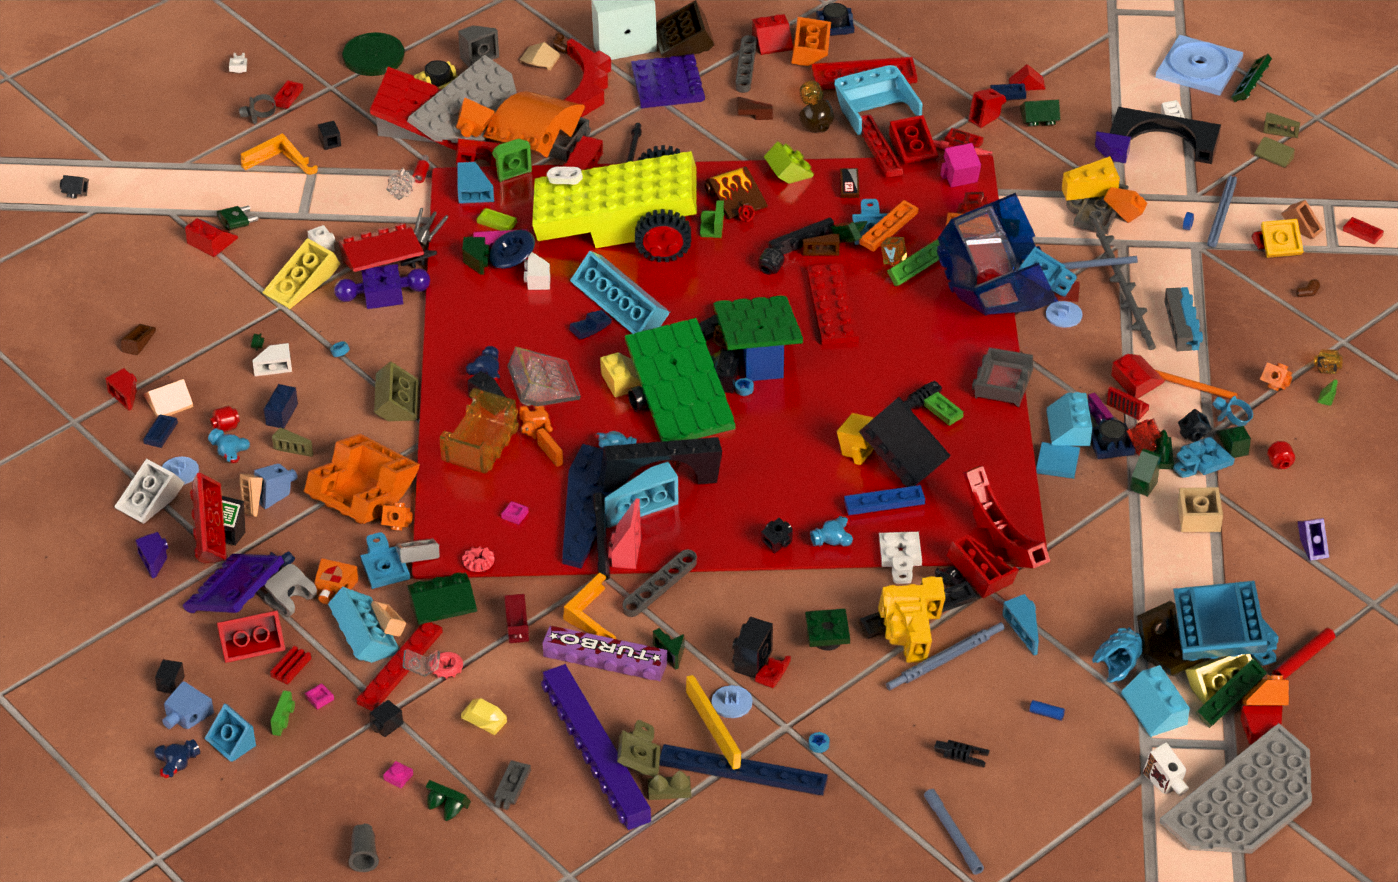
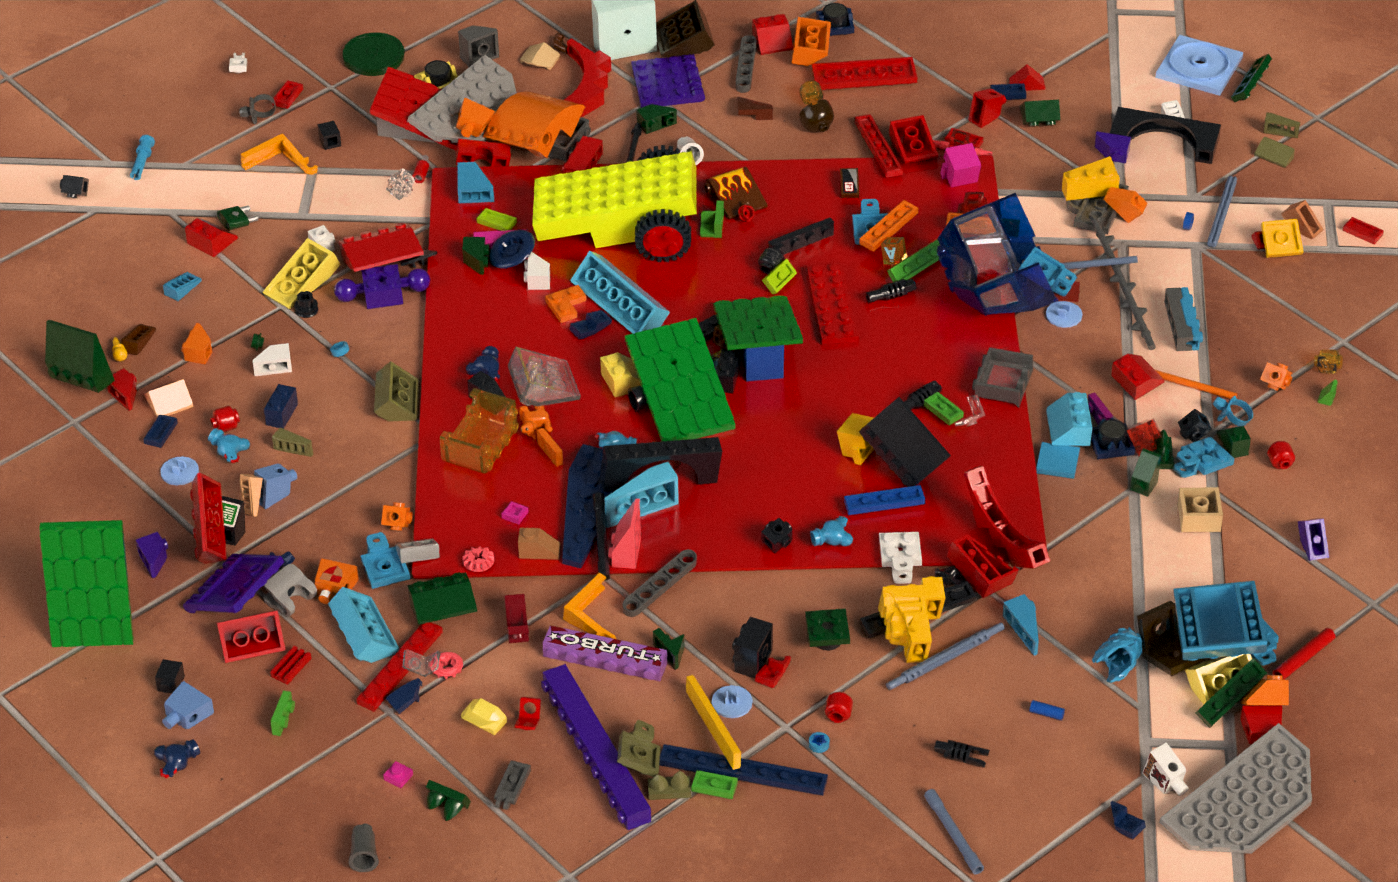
(76, 357): none -> dark green slope
(86, 583): none -> green piece
(119, 351): none -> yellow bar
(143, 152): none -> dark azure pin
(149, 492): white slope -> none
(178, 288): none -> dark azure slope
(197, 346): none -> orange slope
(231, 734): dark azure slope -> none
(306, 305): none -> black piece
(319, 696): dark pink tile -> none
(361, 478): orange slope -> none
(386, 718): black brick -> none
(388, 618): light nougat slope -> none
(405, 695): none -> dark blue slope
(423, 234): dark grey plant -> none
(512, 159): bright green slope -> none
(527, 720): none -> red bracket
(537, 544): none -> medium nougat slope
(562, 302): none -> orange plate
(564, 175): white plate -> none
(656, 117): none -> dark green slope
(687, 144): none -> white plant
(714, 784): none -> bright green plate
(744, 386): dark azure tile -> none
(779, 276): none -> lime plate
(788, 163): lime slope -> none
(831, 248): reddish brown slope -> none
(838, 707): none -> red head
(849, 231): dark green tile -> none
(873, 90): medium azure windscreen -> none
(891, 290): none -> black hinge
(977, 412): none -> clear bracket
(1126, 403): red panel -> none
(1126, 823): none -> dark blue slope
(1156, 701): medium azure slope -> none
(1311, 289): reddish brown arm -> none

